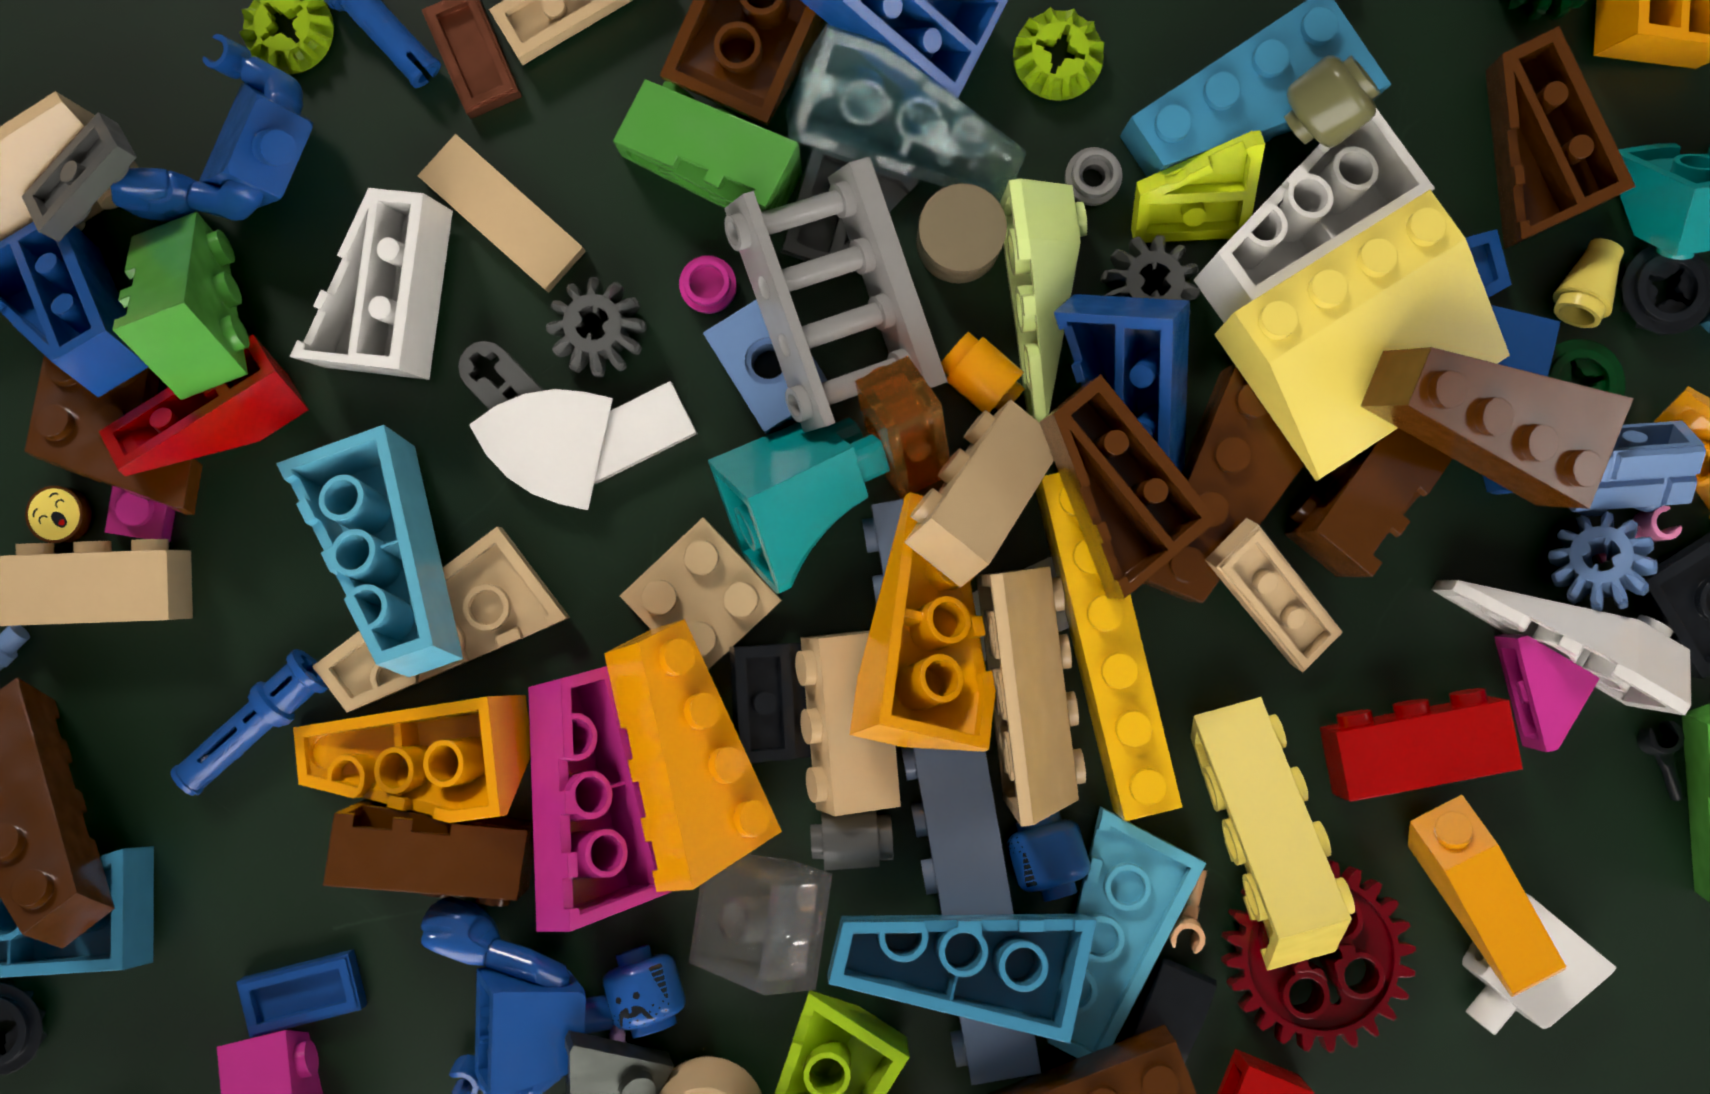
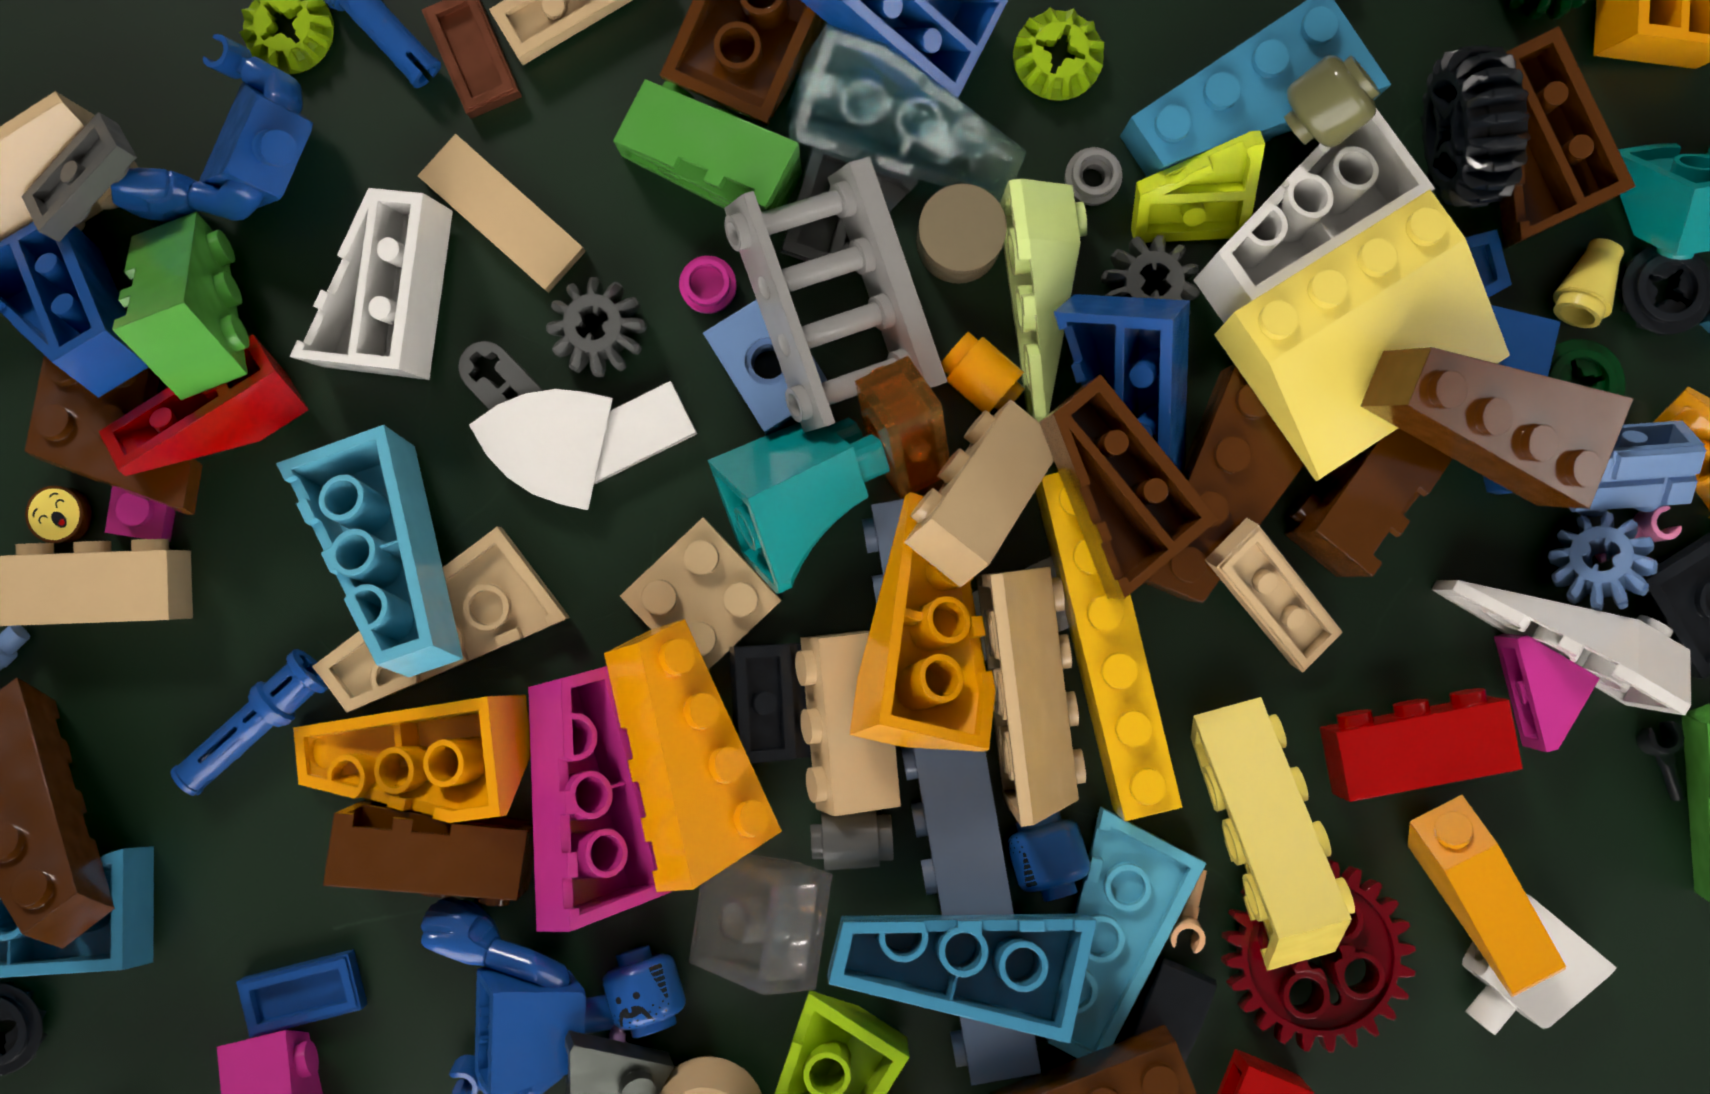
(1475, 126): none -> black gear

